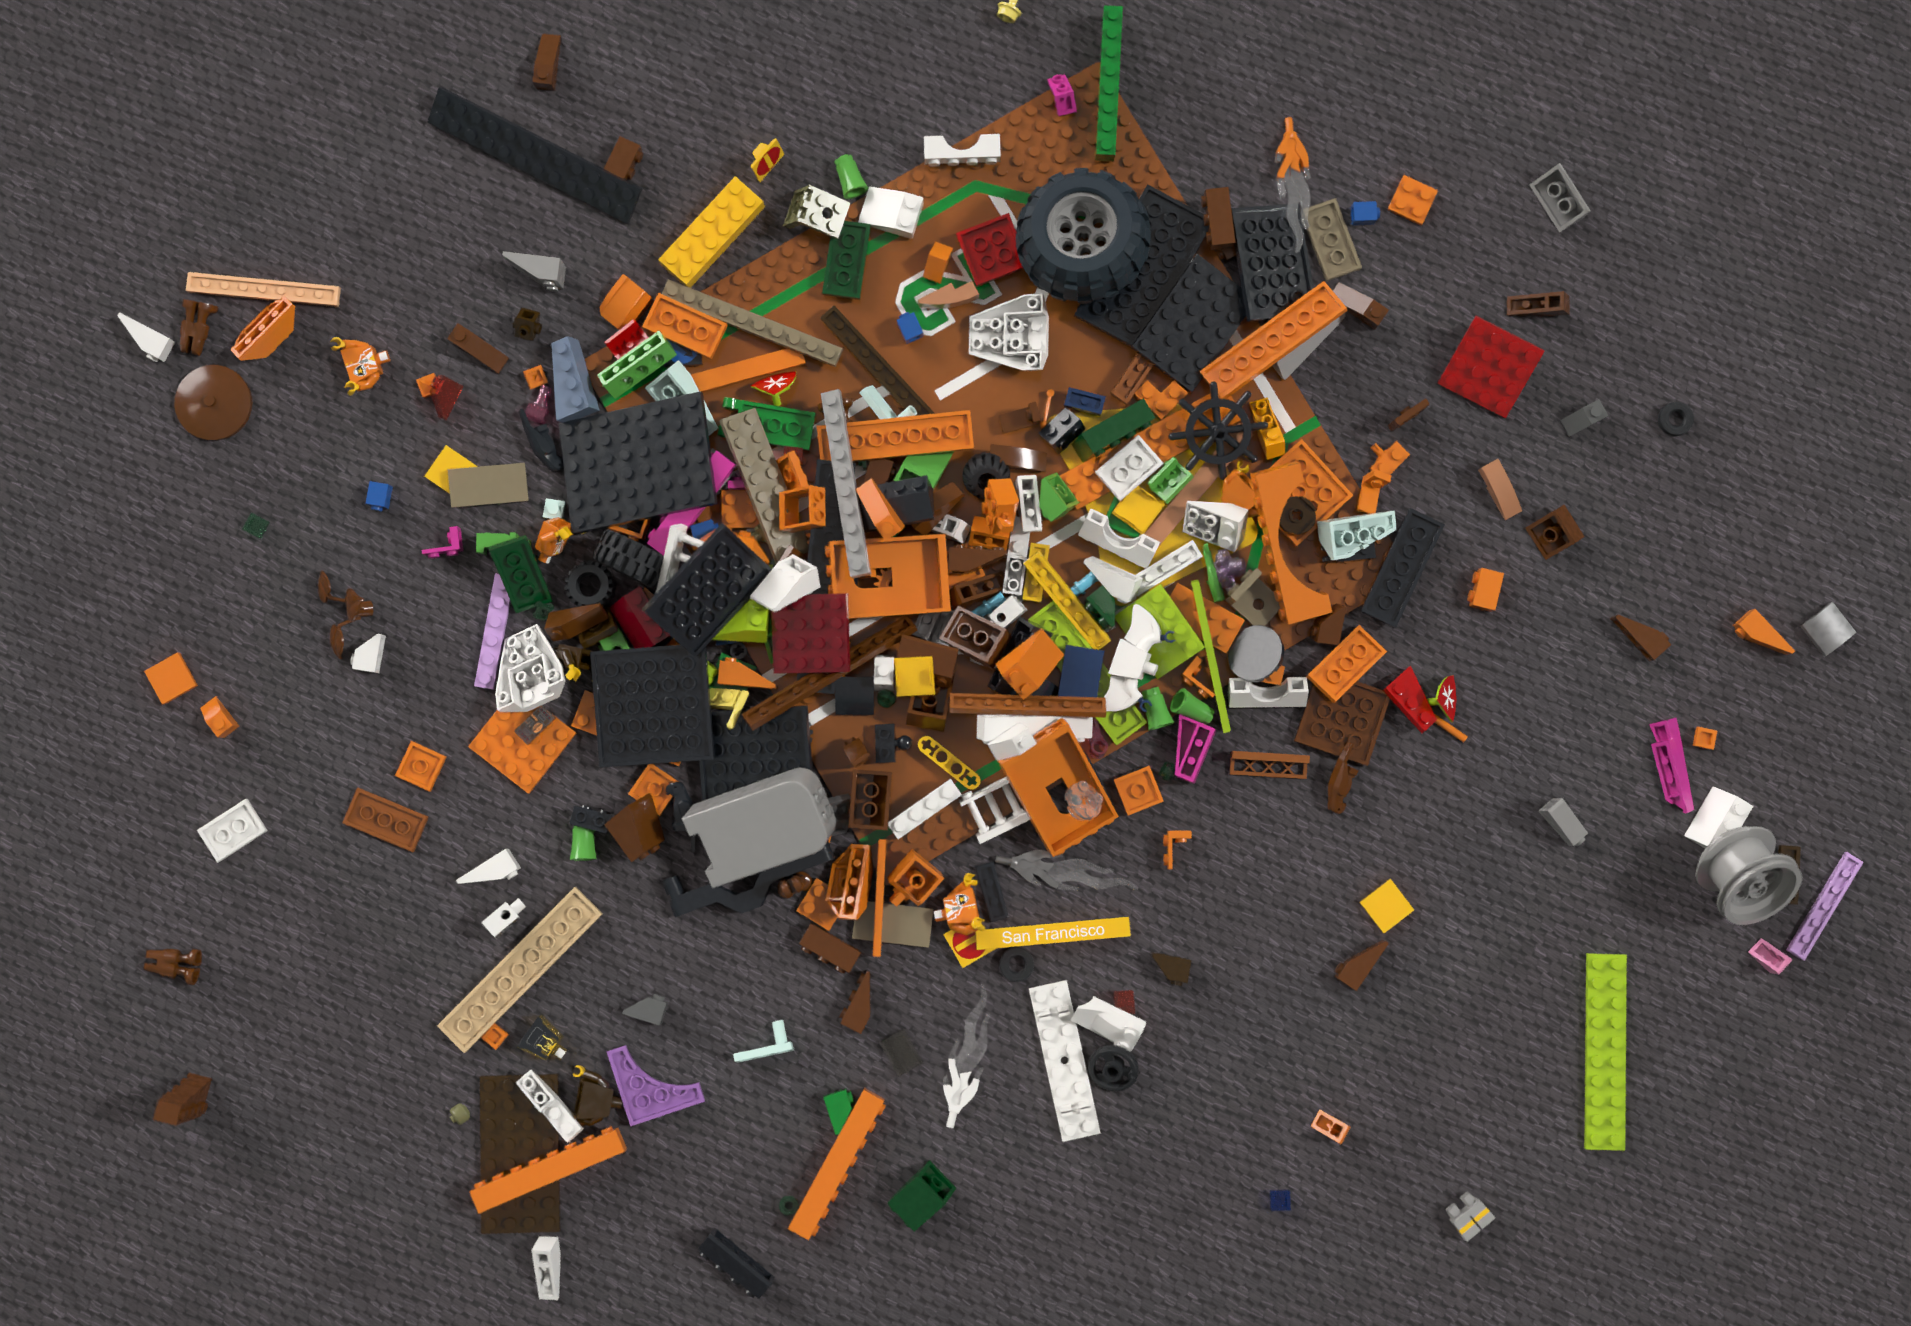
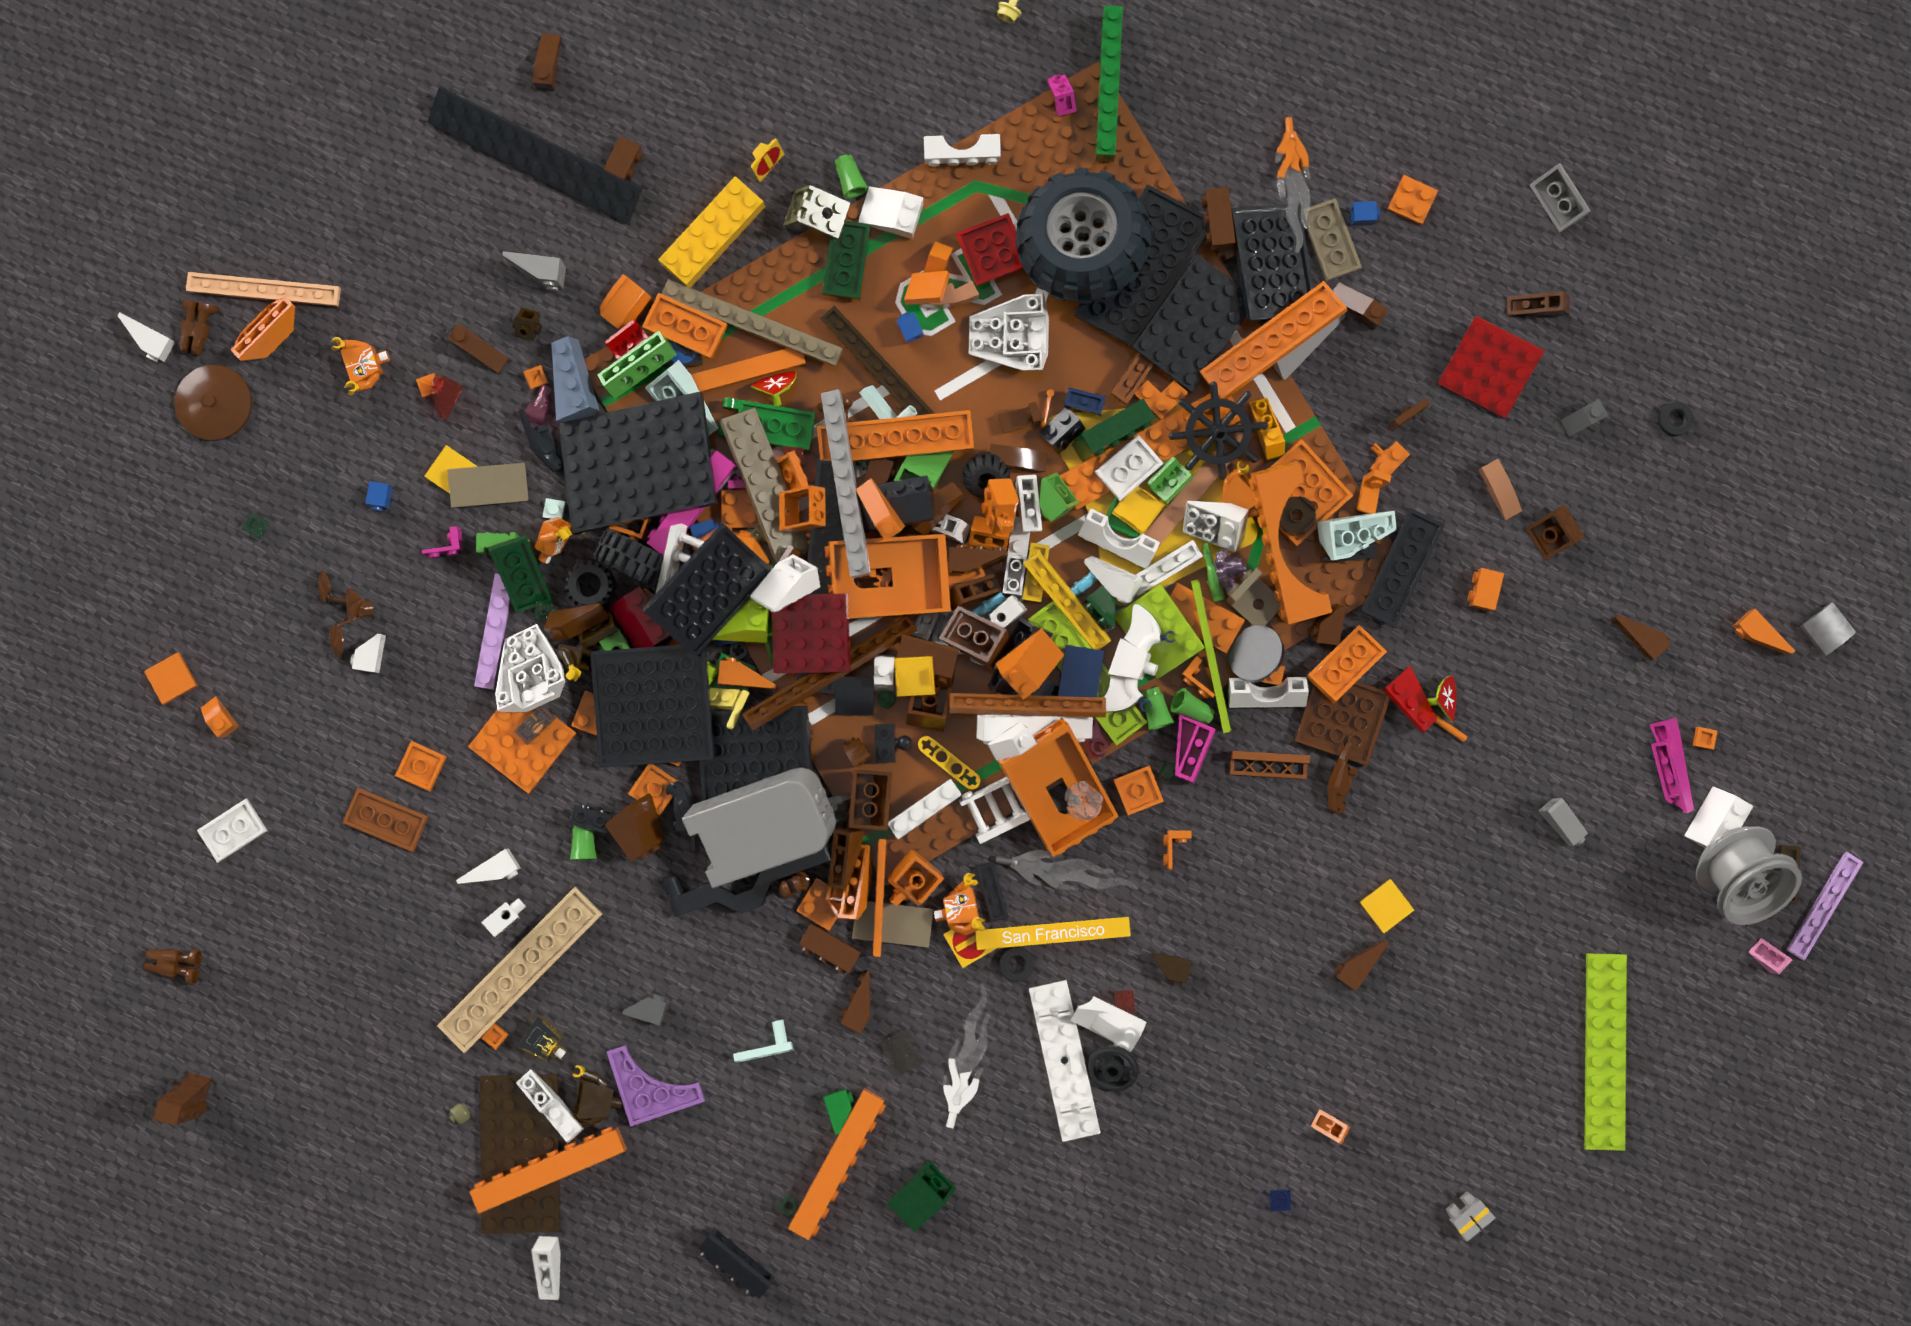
(844, 855): none -> reddish brown slope
(926, 287): none -> orange tile

